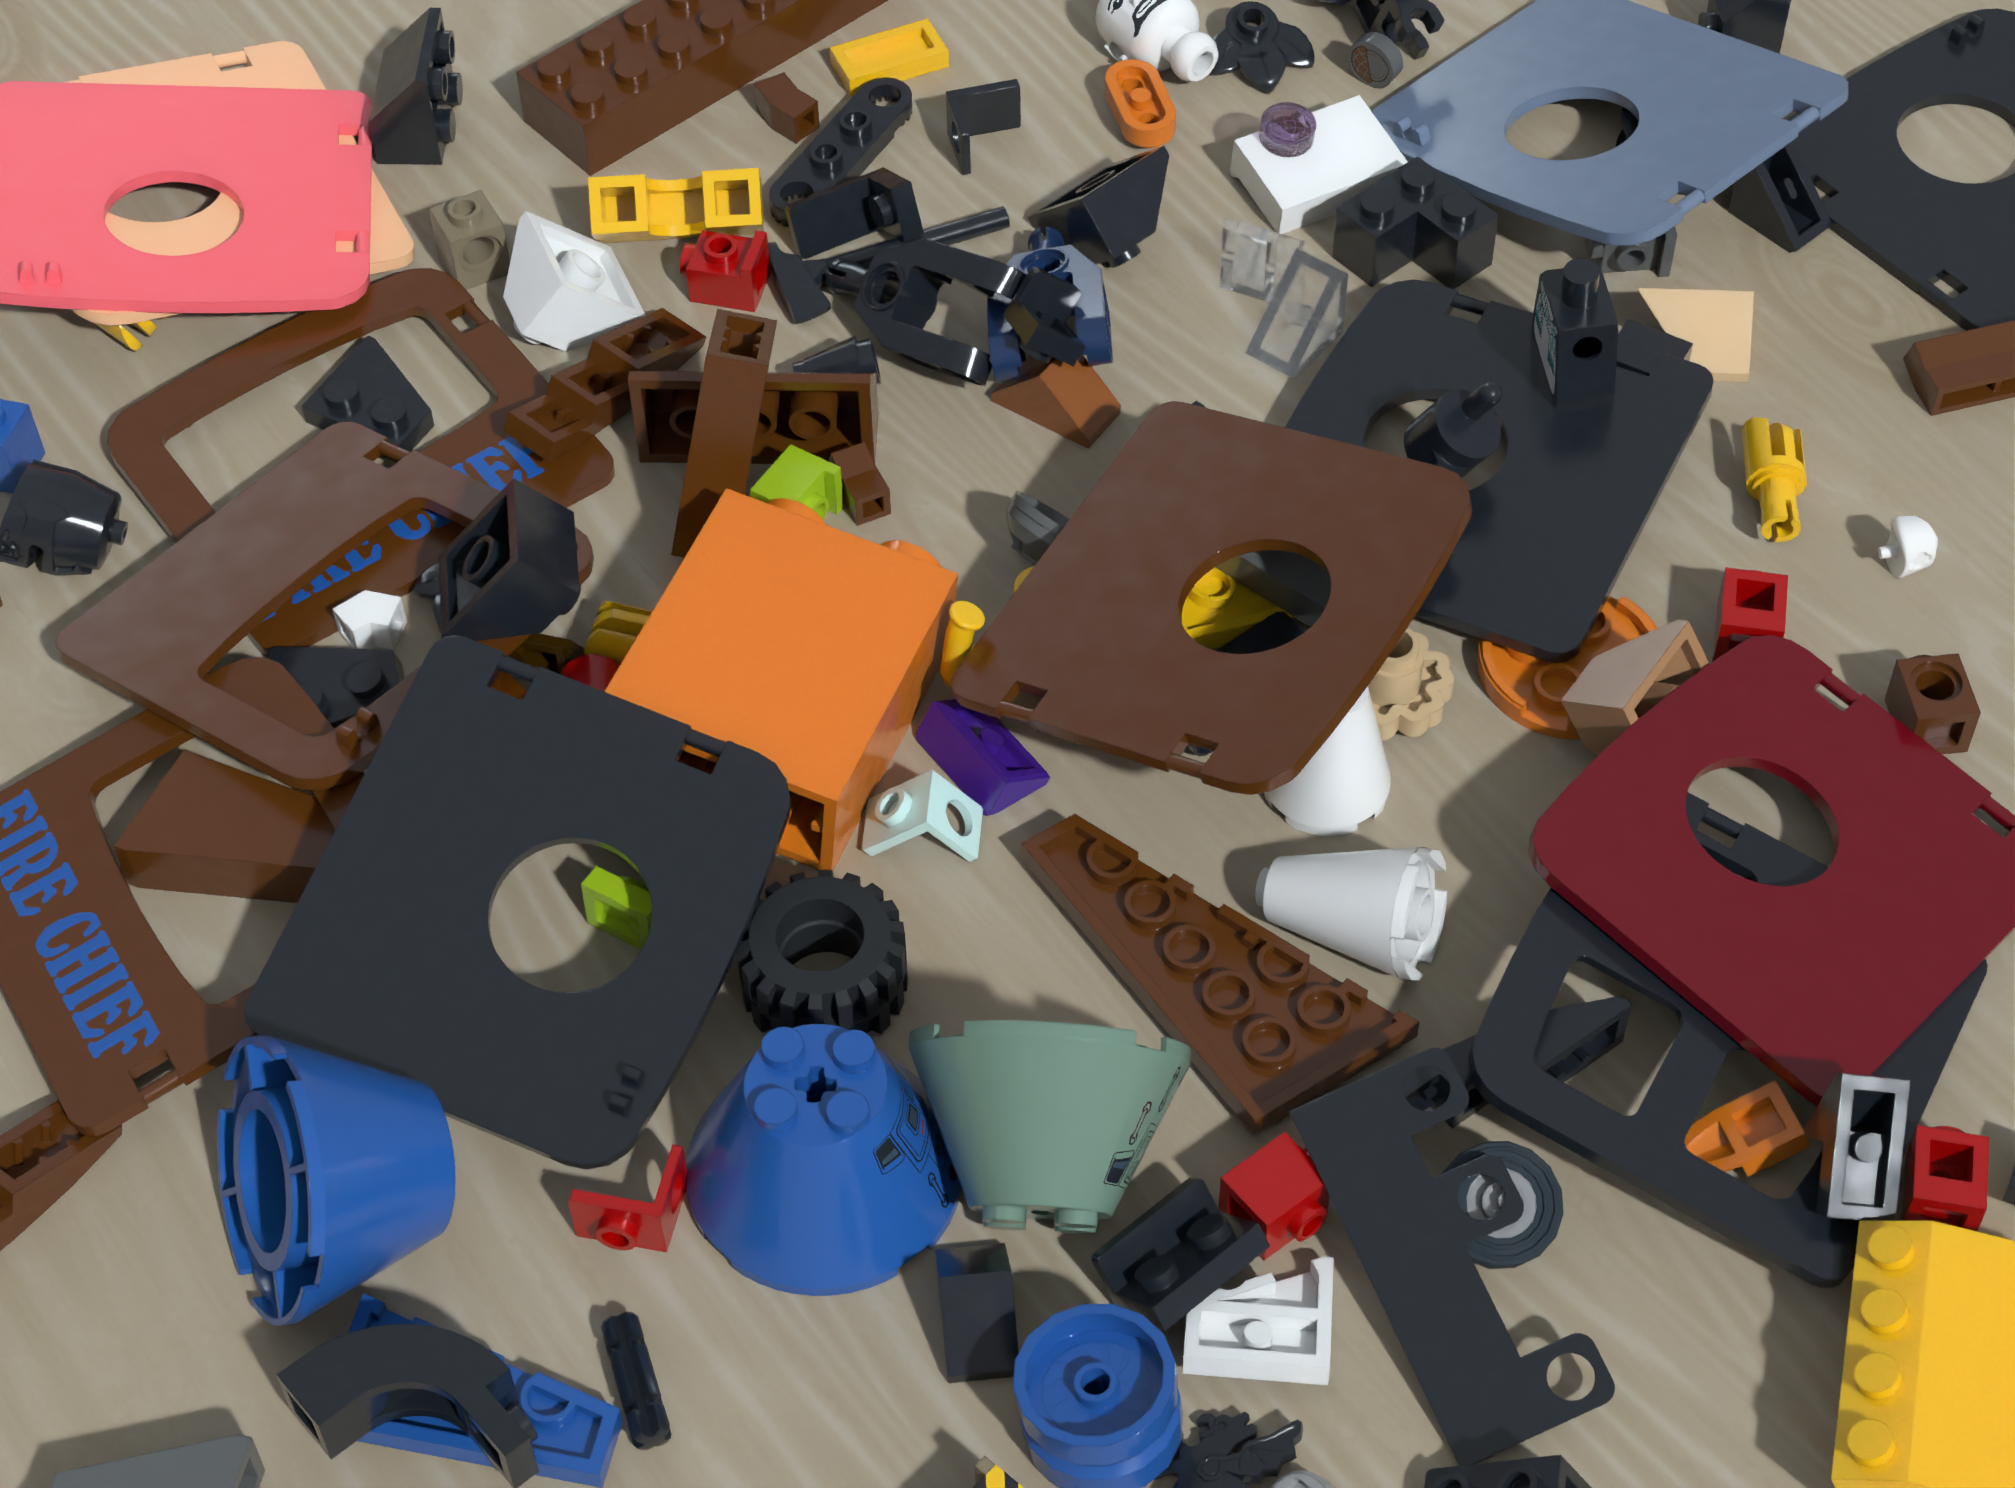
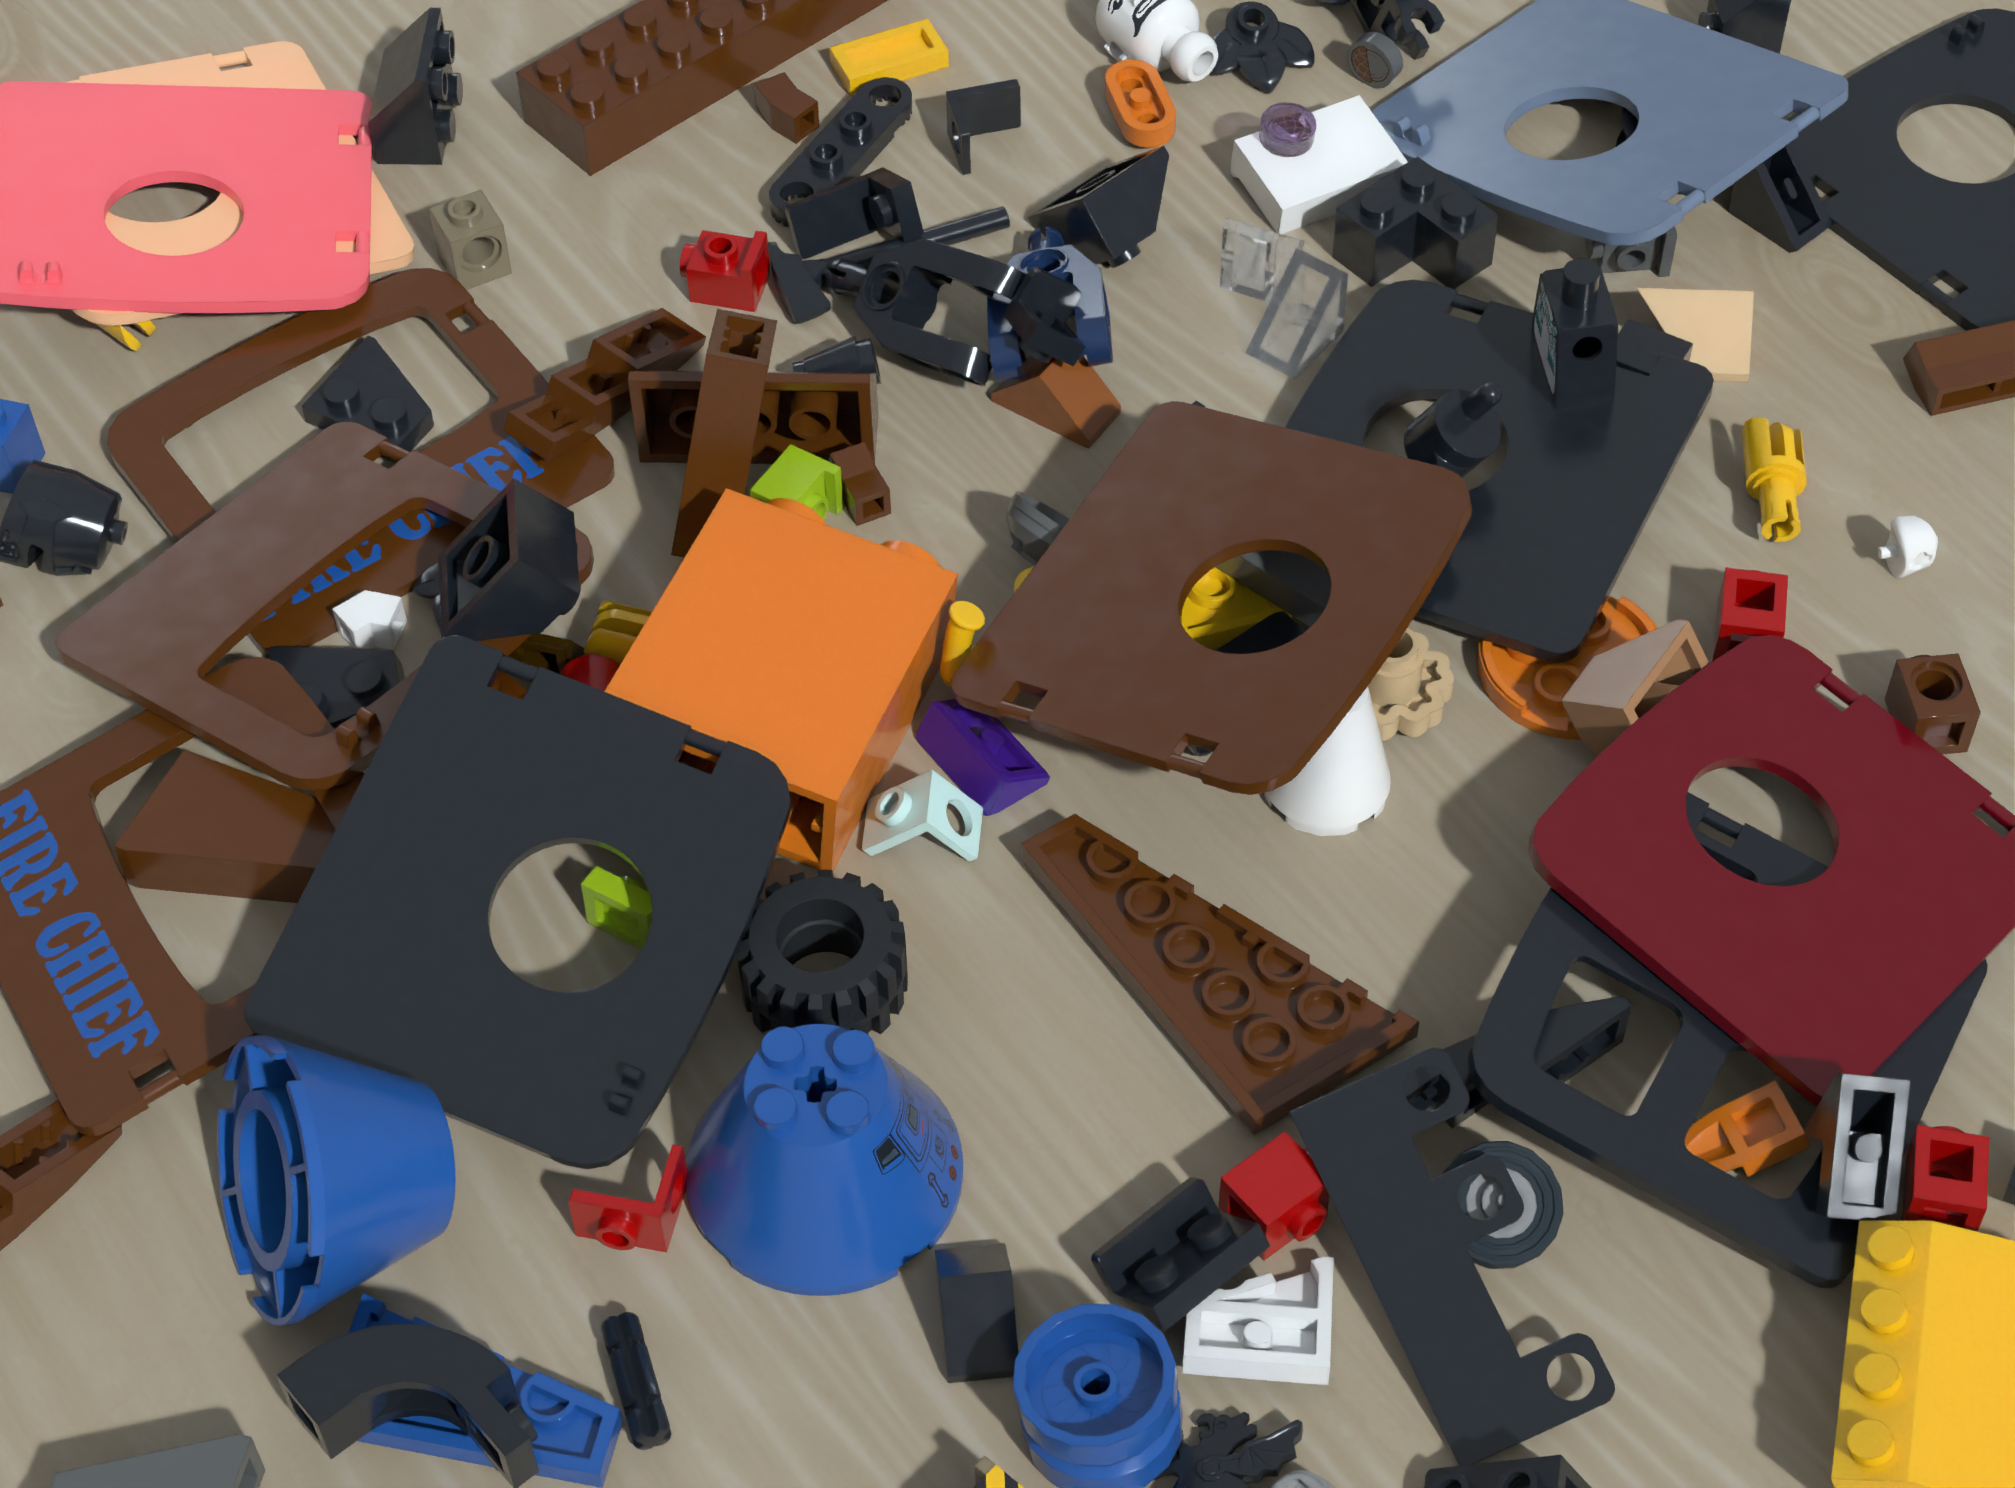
(565, 286): white slope -> none
(652, 209): yellow arch -> none
(1046, 1114): sand green cone -> none
(1361, 904): white cone -> none

